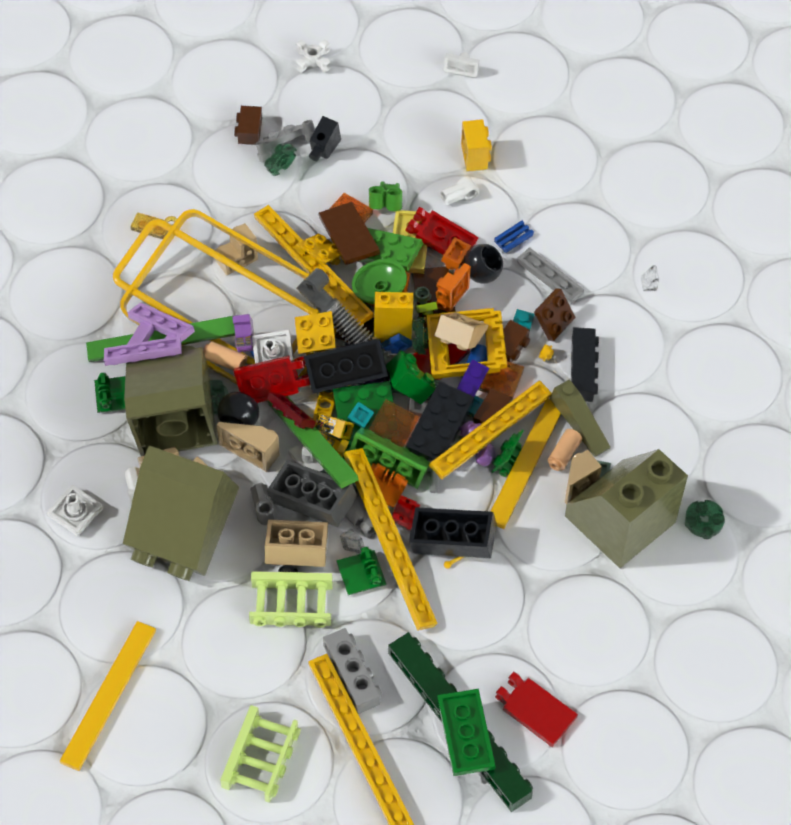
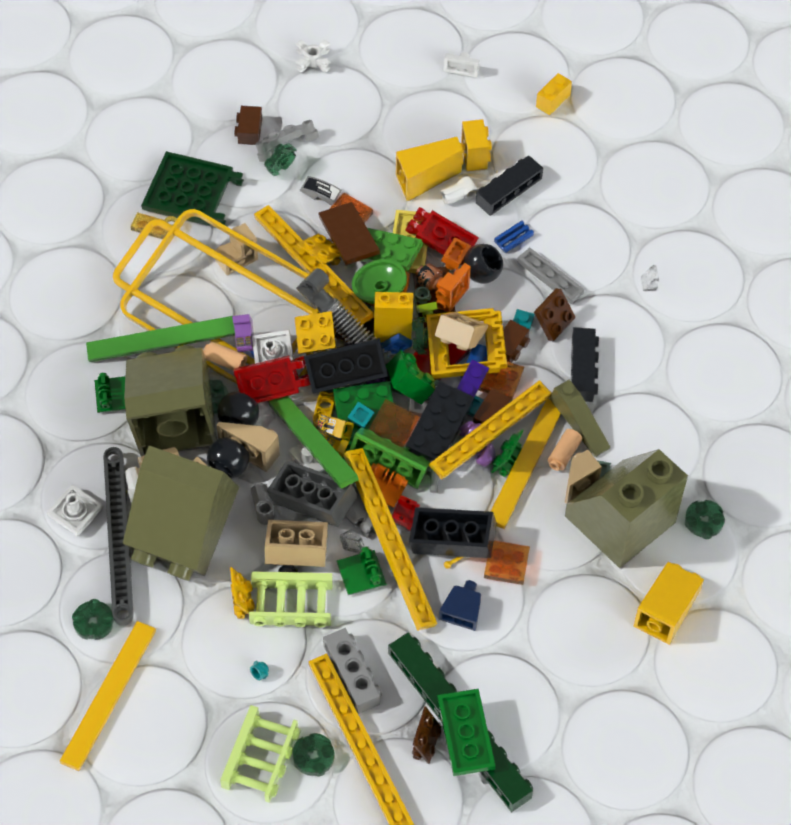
(90, 609): none -> clear green plate
(116, 525): none -> dark grey gear
(139, 347): lavender plate -> none
(189, 184): none -> dark green plate
(228, 457): none -> black wheel
(241, 593): none -> yellow hinge
(259, 670): none -> teal plate
(291, 411): dark red plate -> none
(315, 766): none -> clear green plate
(318, 188): none -> slope
(324, 139): black torso -> none
(386, 196): bright green piece -> none
(426, 736): none -> reddish brown hinge
(428, 165): none -> yellow slope
(428, 276): none -> nougat head
(462, 606): none -> dark blue torso
(507, 563): none -> clear orange plate
(509, 185): none -> black brick
(536, 709): red tile -> none
(546, 353): yellow plate -> none
(553, 94): none -> yellow brick
(668, 602): none -> yellow slope

